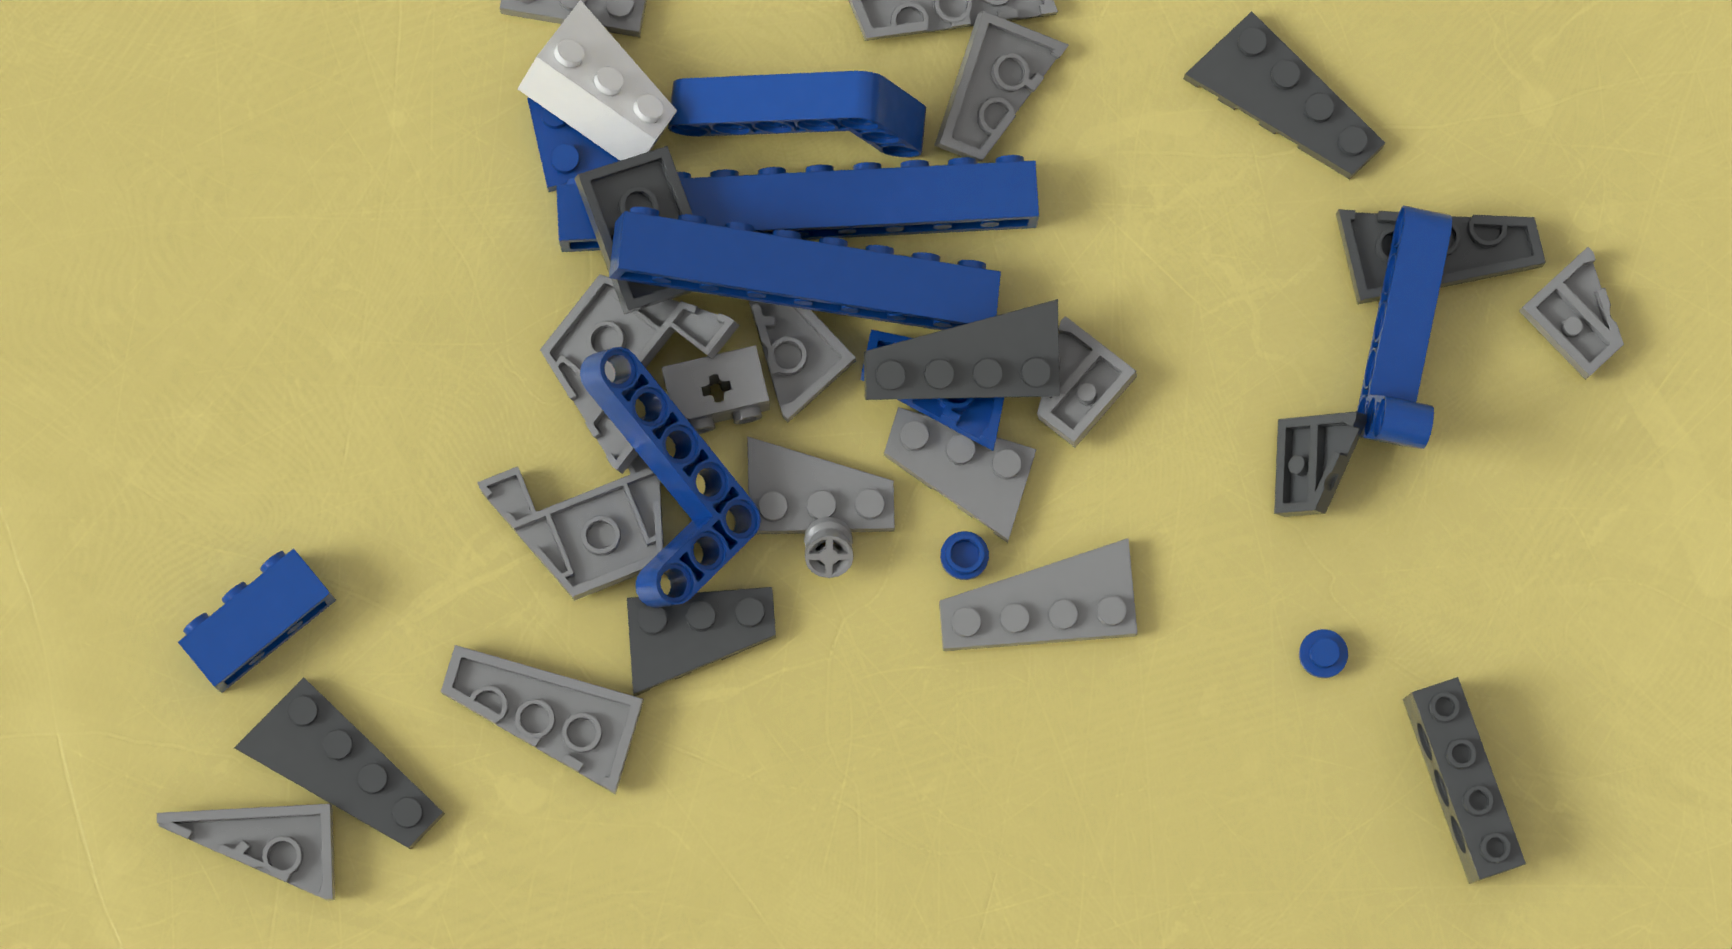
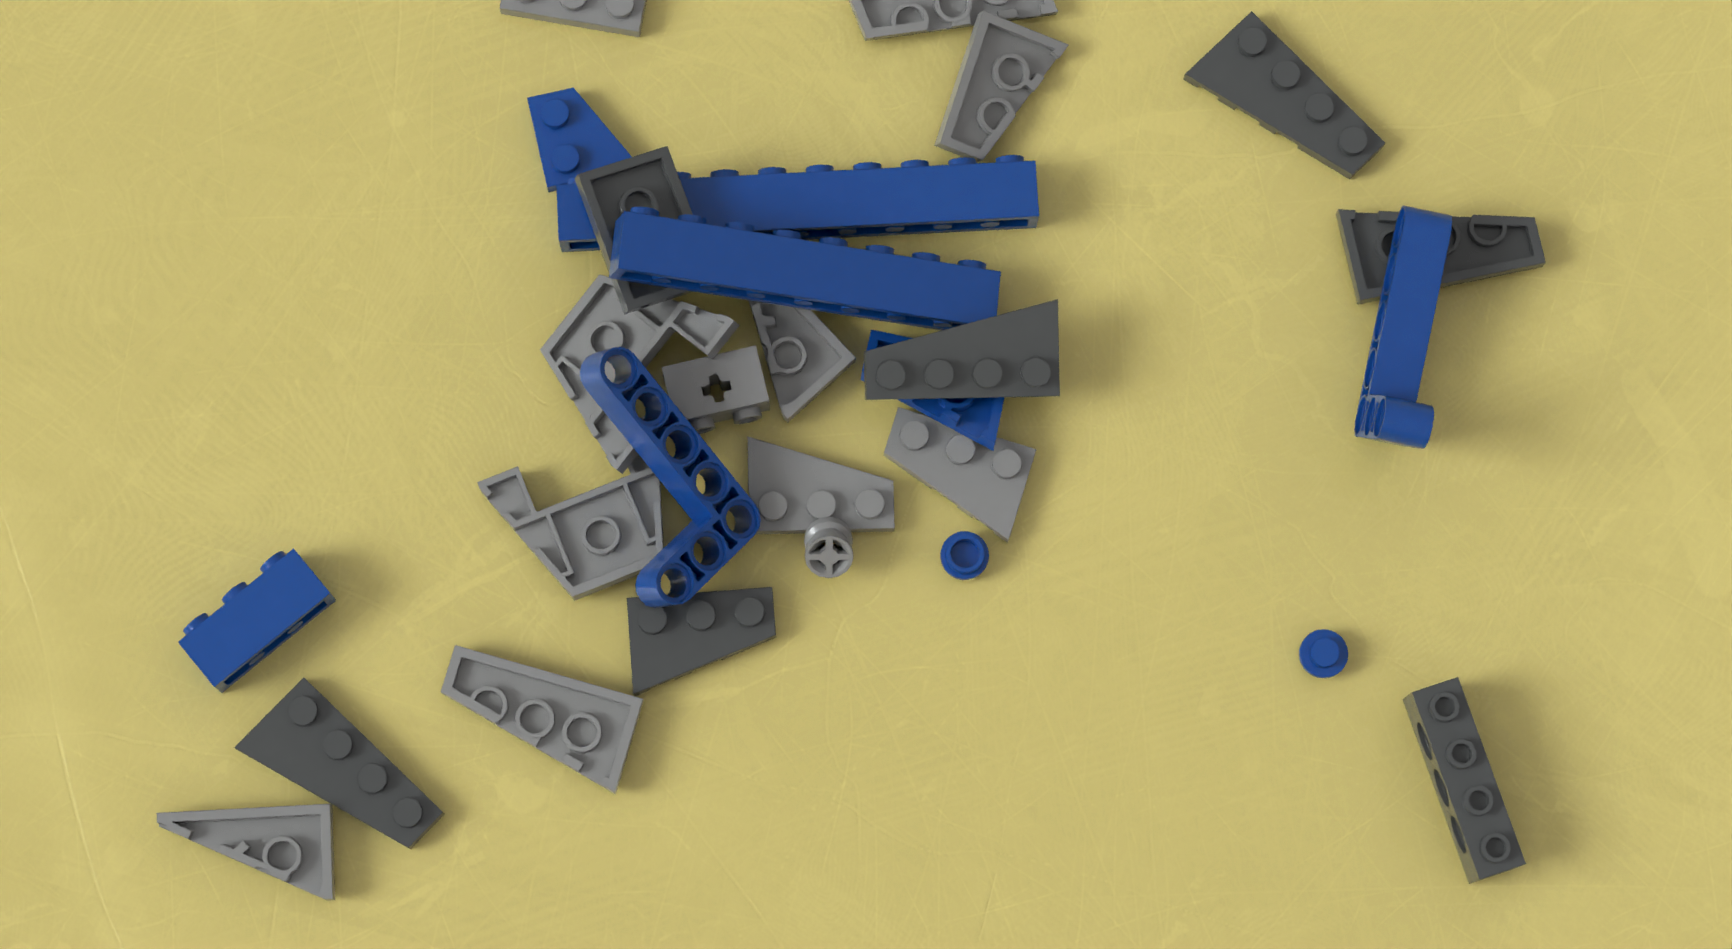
(597, 87): white wedge -> none
(802, 104): blue beam -> none
(1056, 603): light grey wing -> none
(1089, 384): light grey wing -> none
(1313, 460): dark grey wing -> none
(1576, 316): light grey wing -> none

